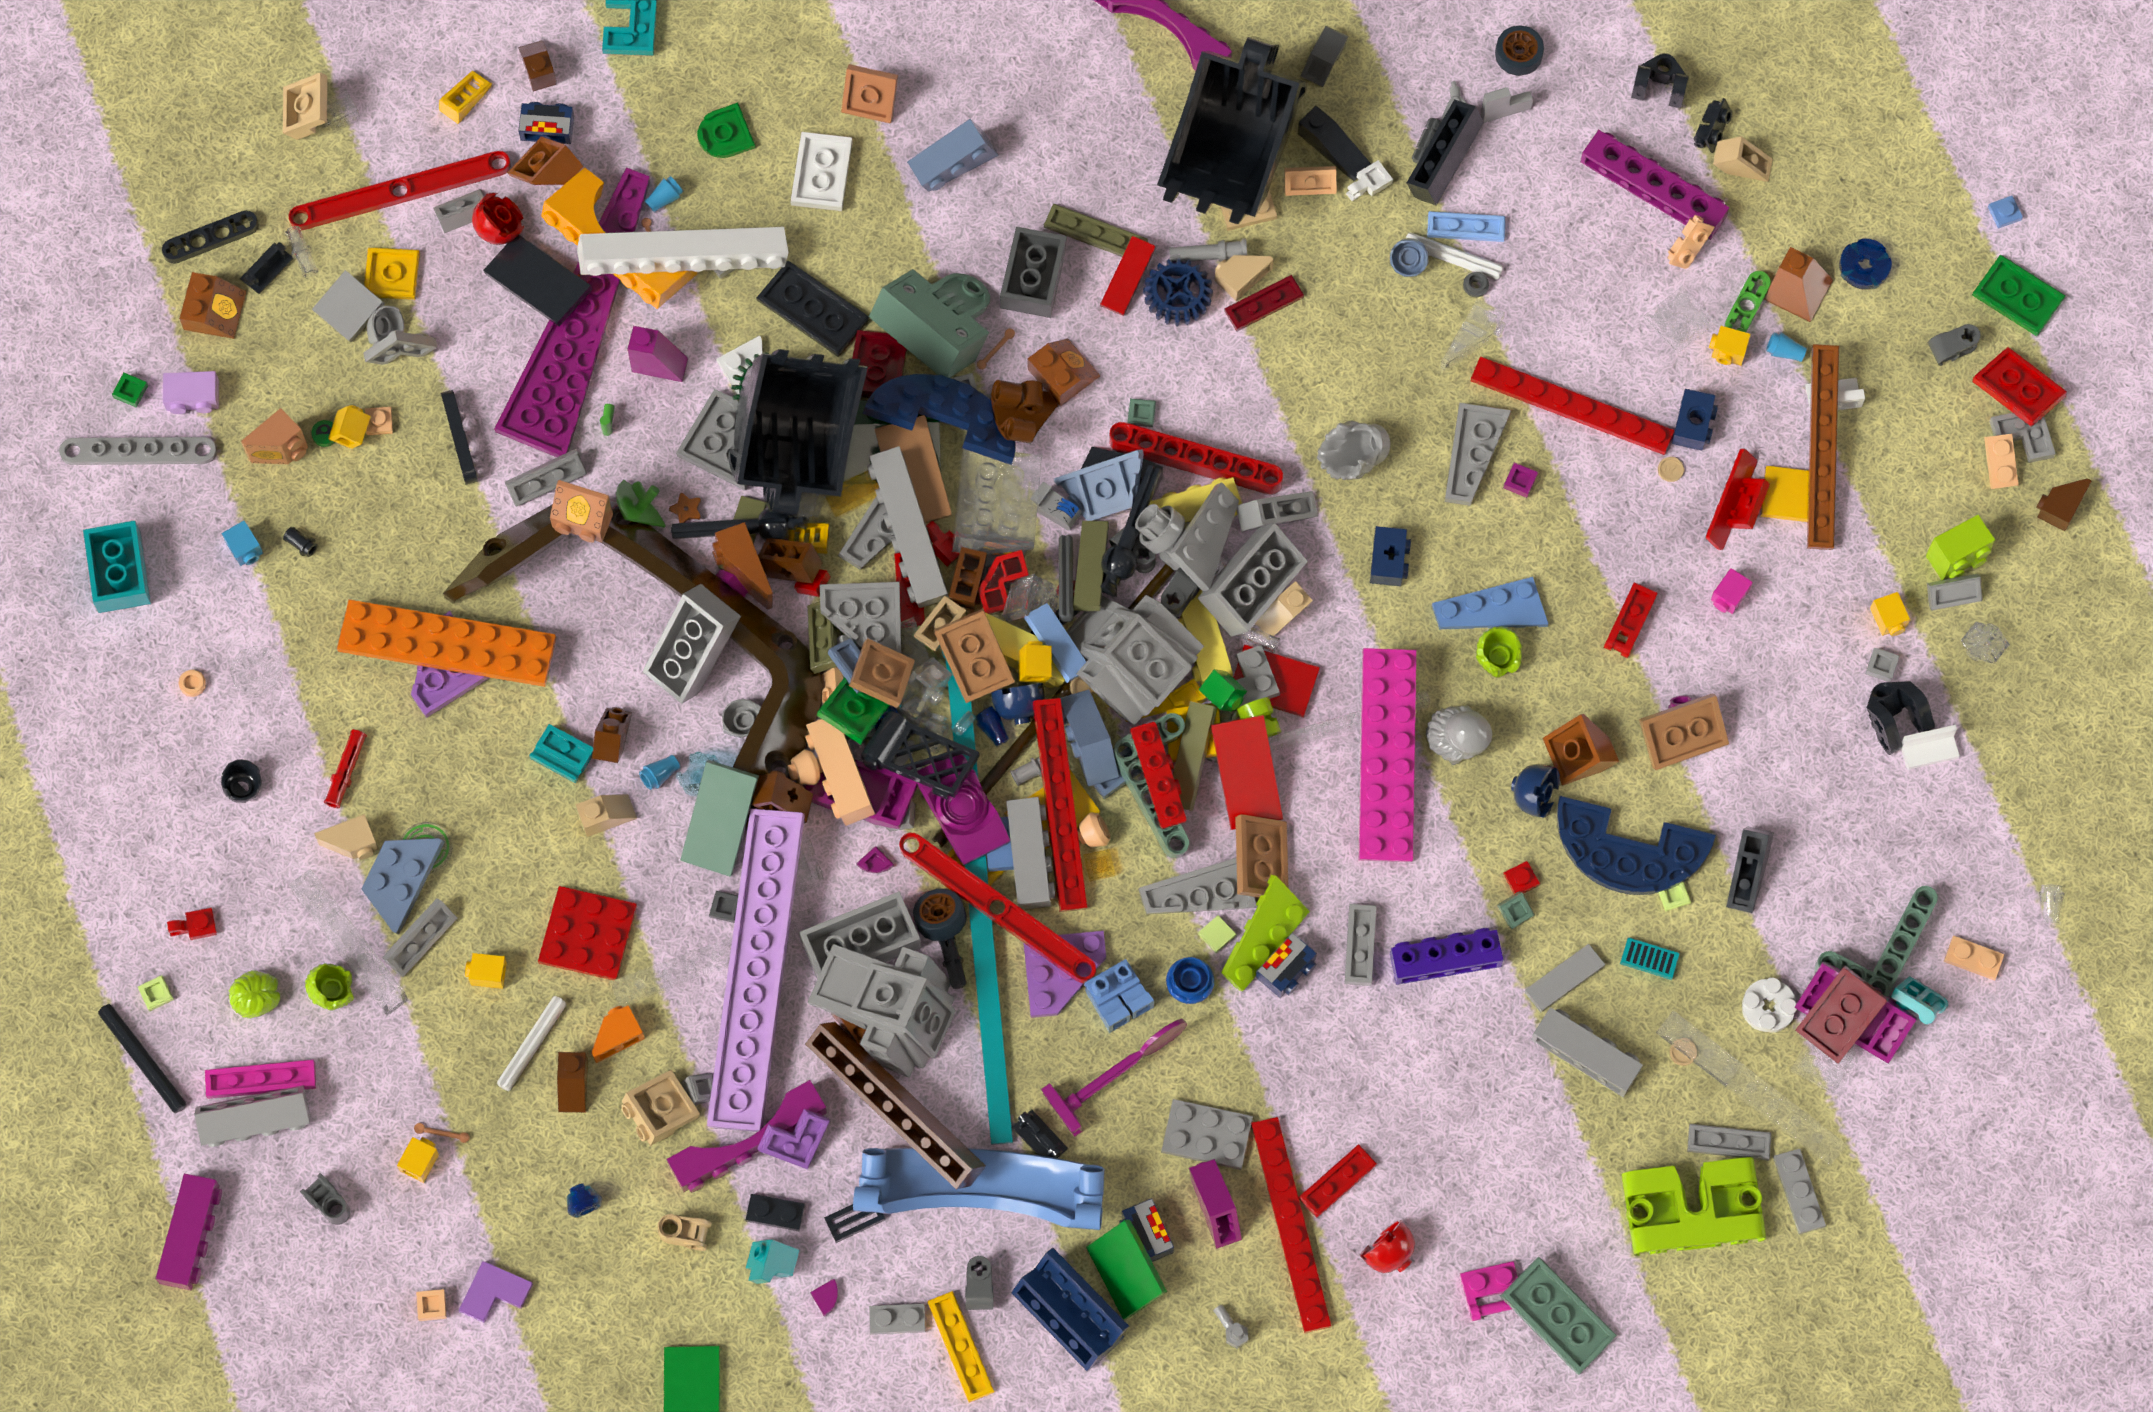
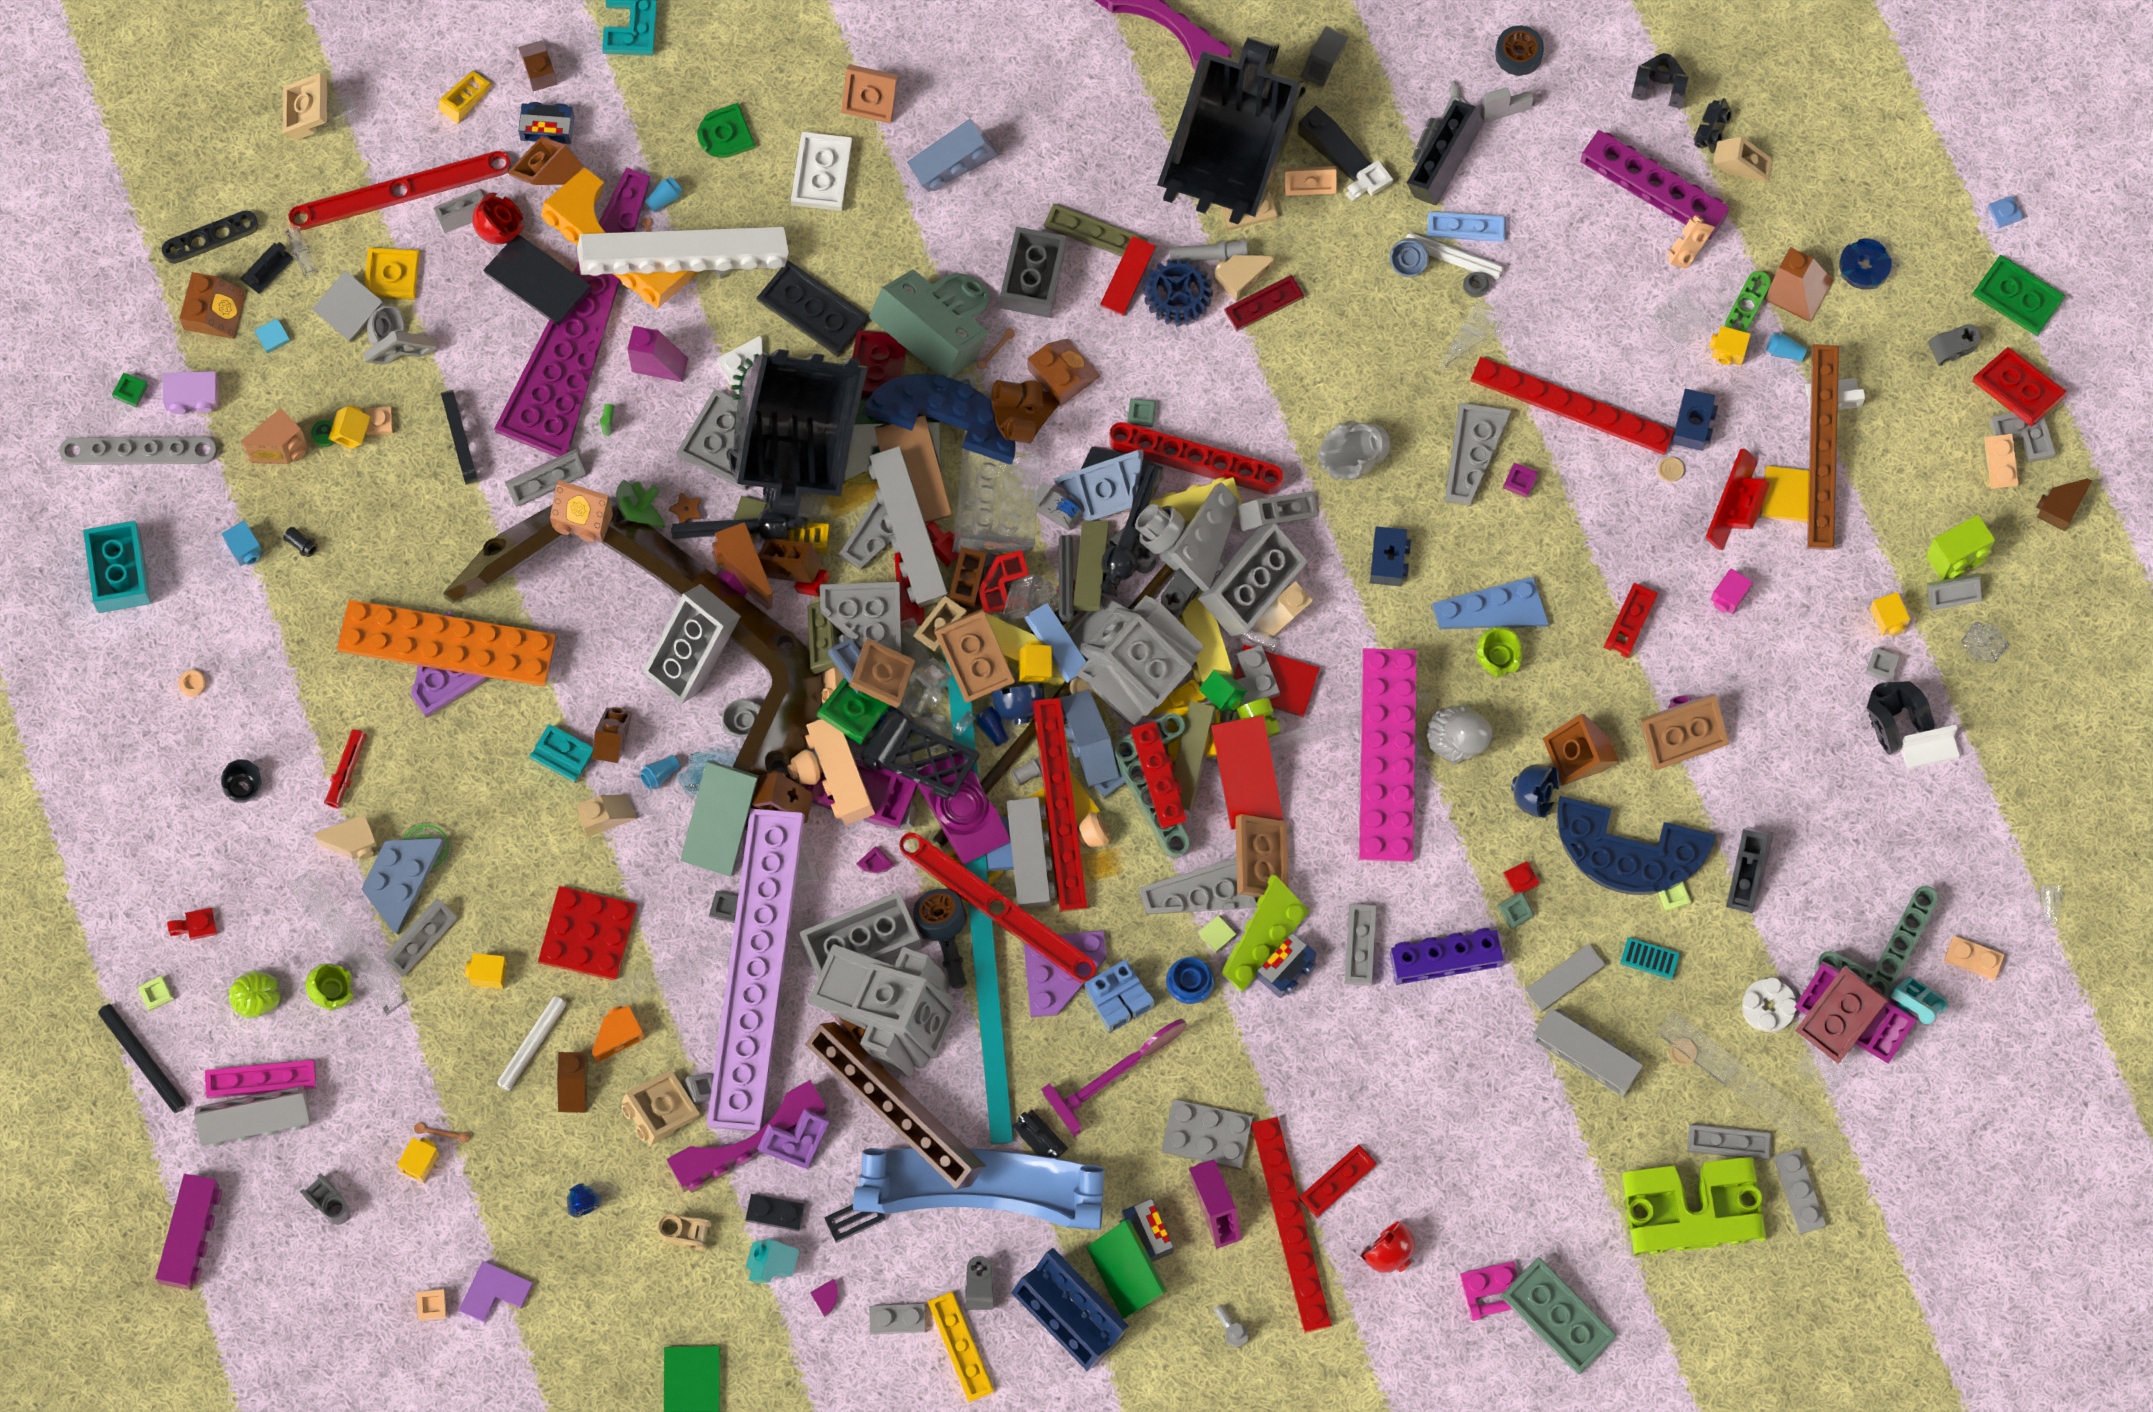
(272, 335): none -> medium azure tile

